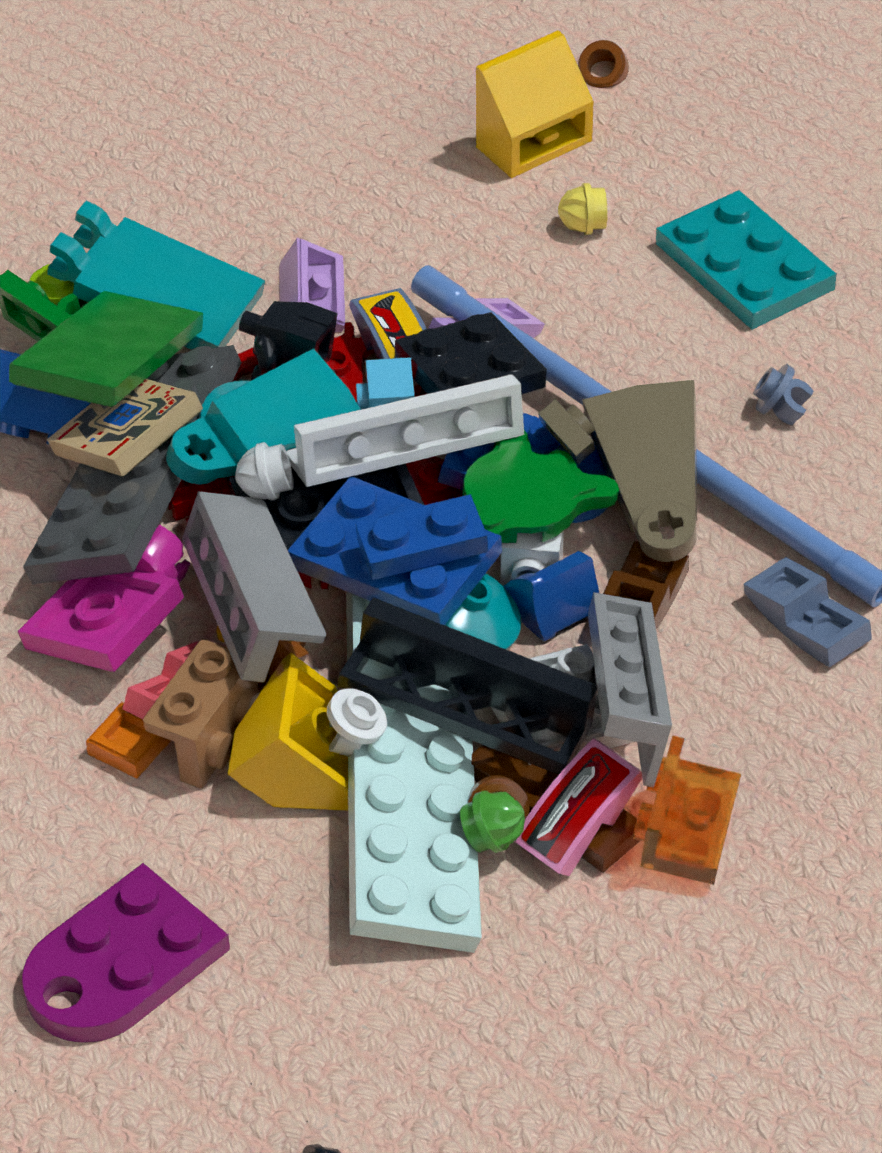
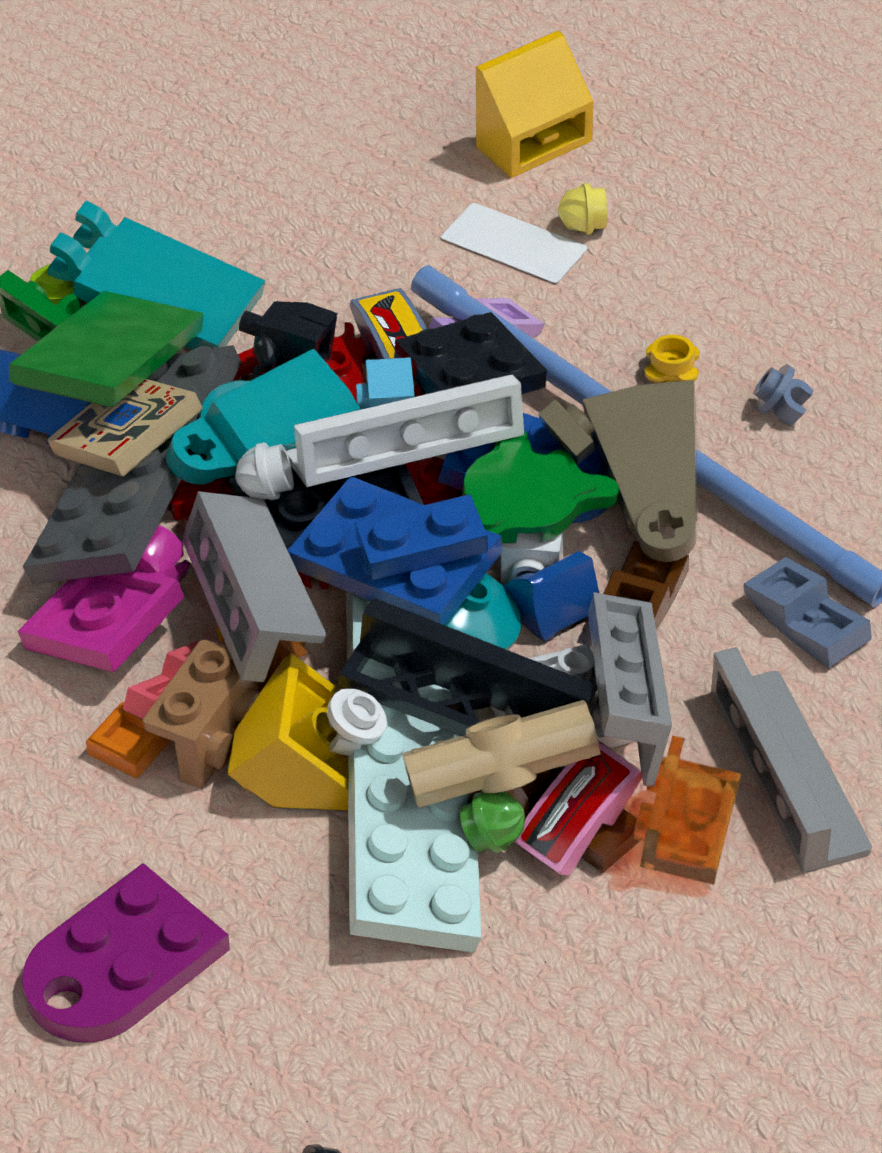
(314, 277): lavender slope -> none
(501, 753): none -> tan piece
(514, 242): none -> white sticker
(603, 51): dark orange piece -> none
(672, 359): none -> yellow plate
(745, 259): teal plate -> none
(787, 764): none -> light grey panel

